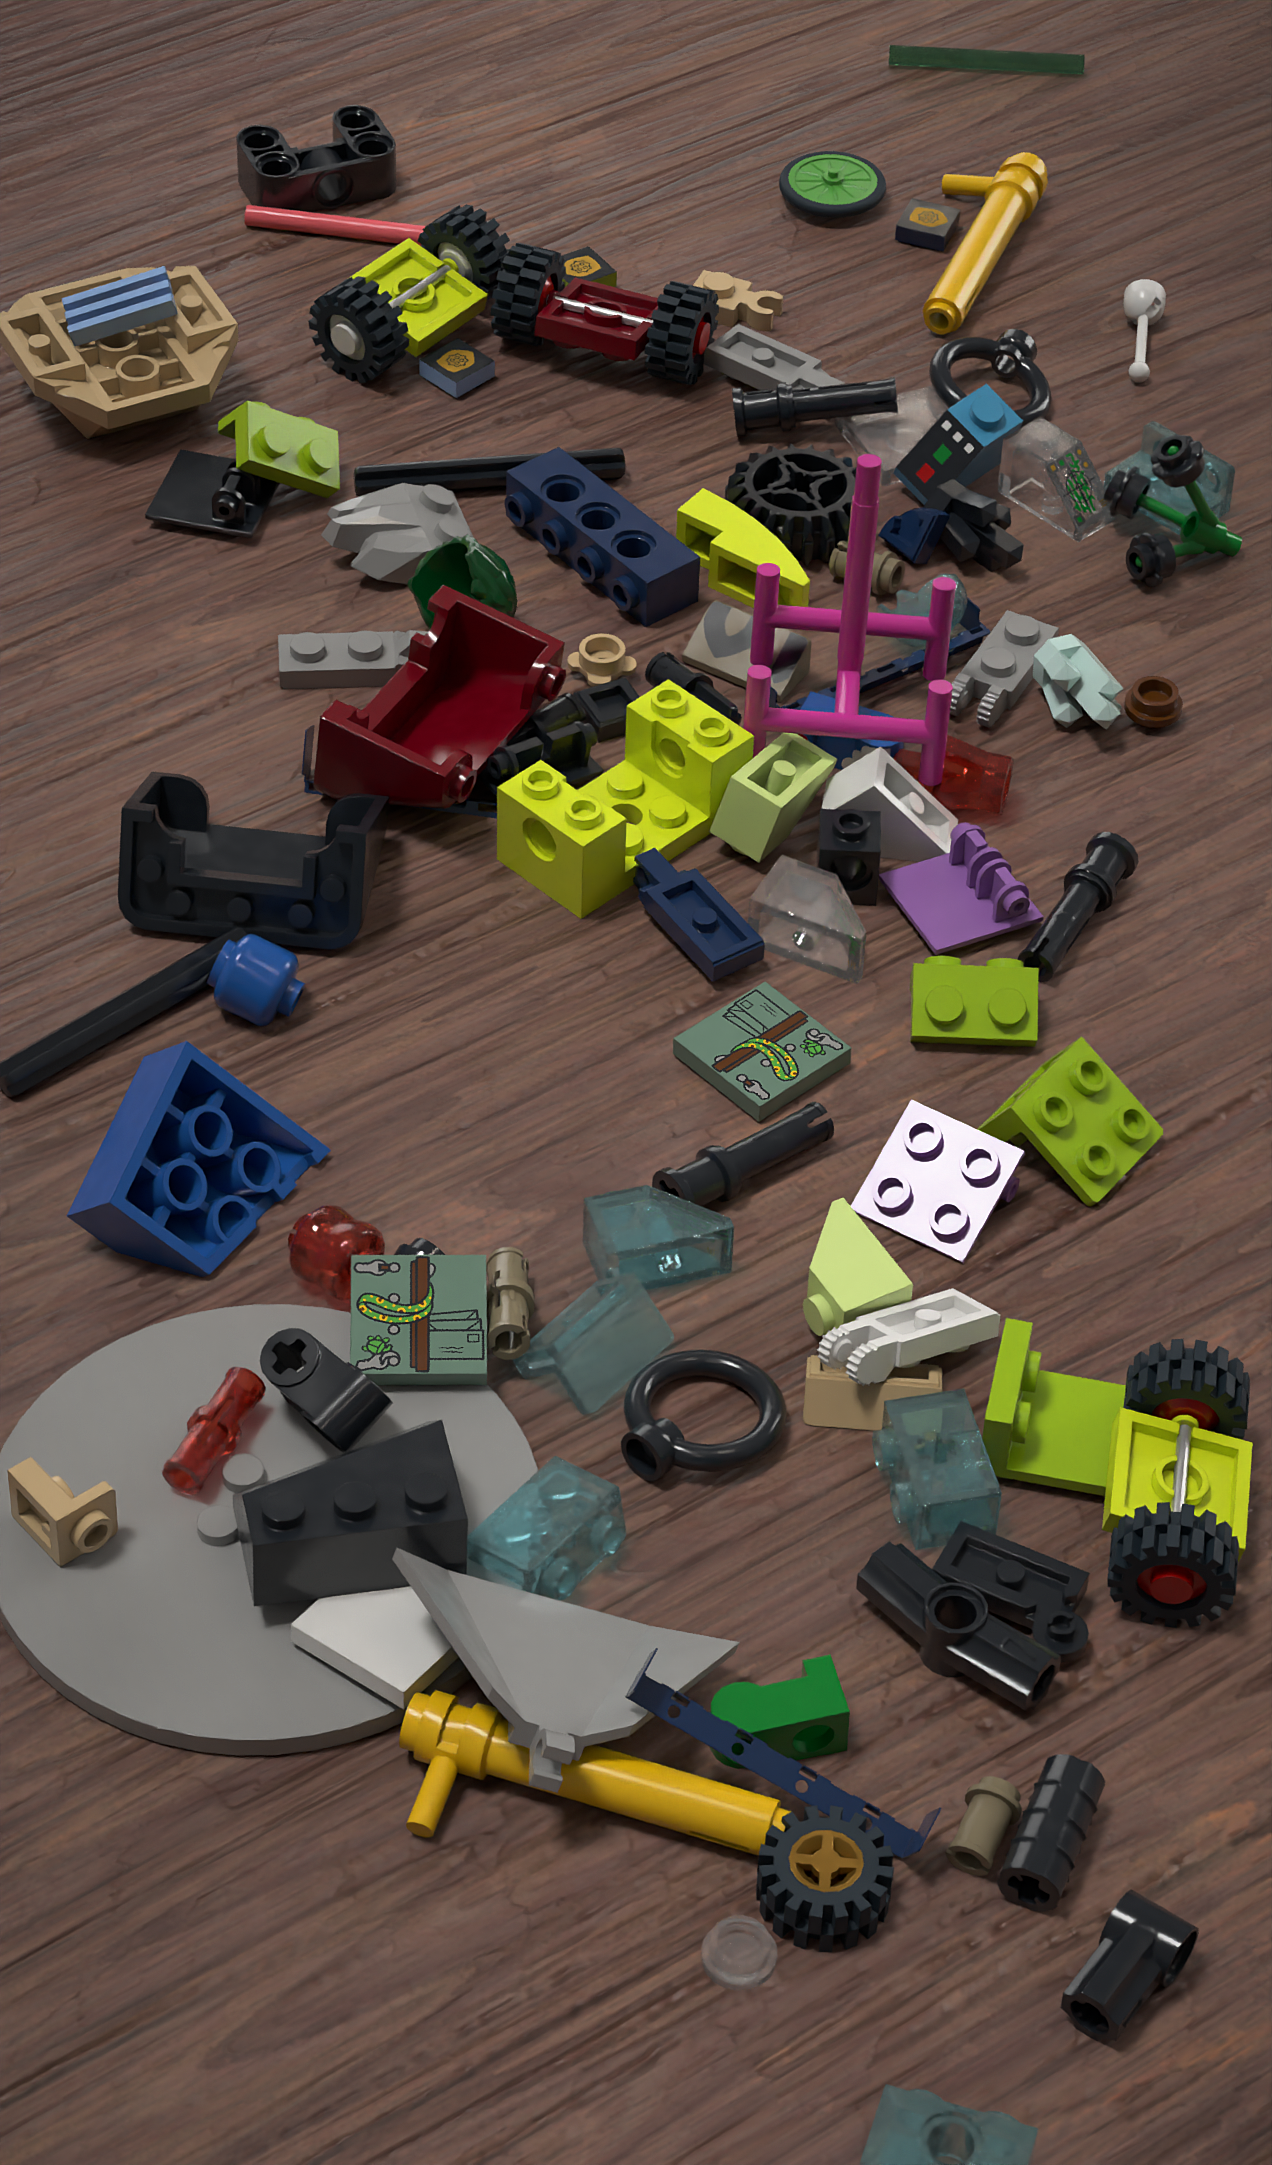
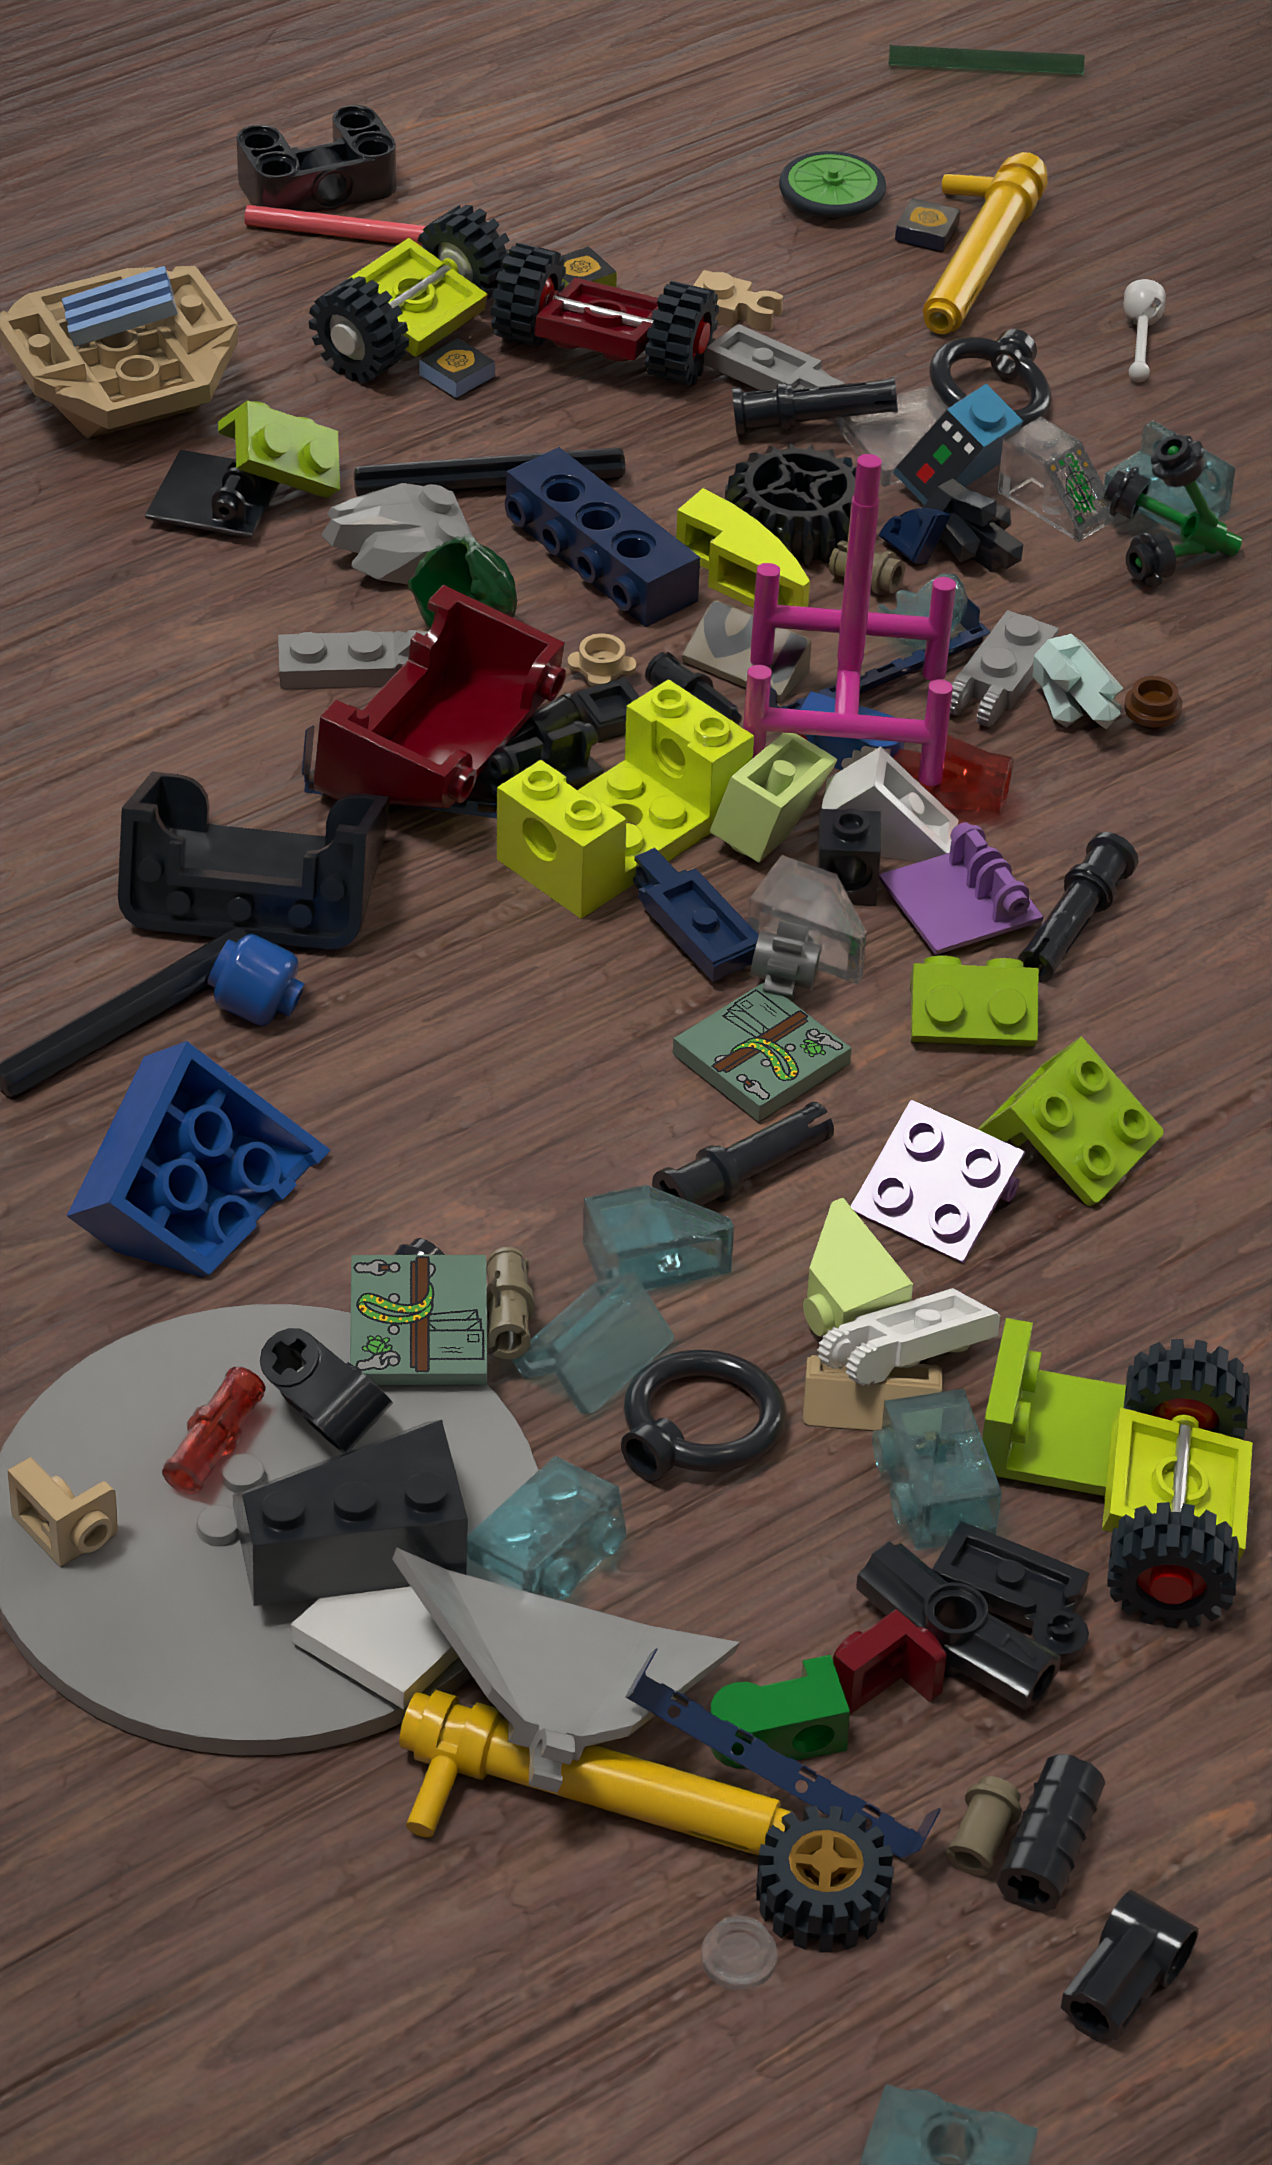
(324, 1248): clear red piece -> none
(786, 959): none -> flat silver gear
(886, 1653): none -> dark red bracket

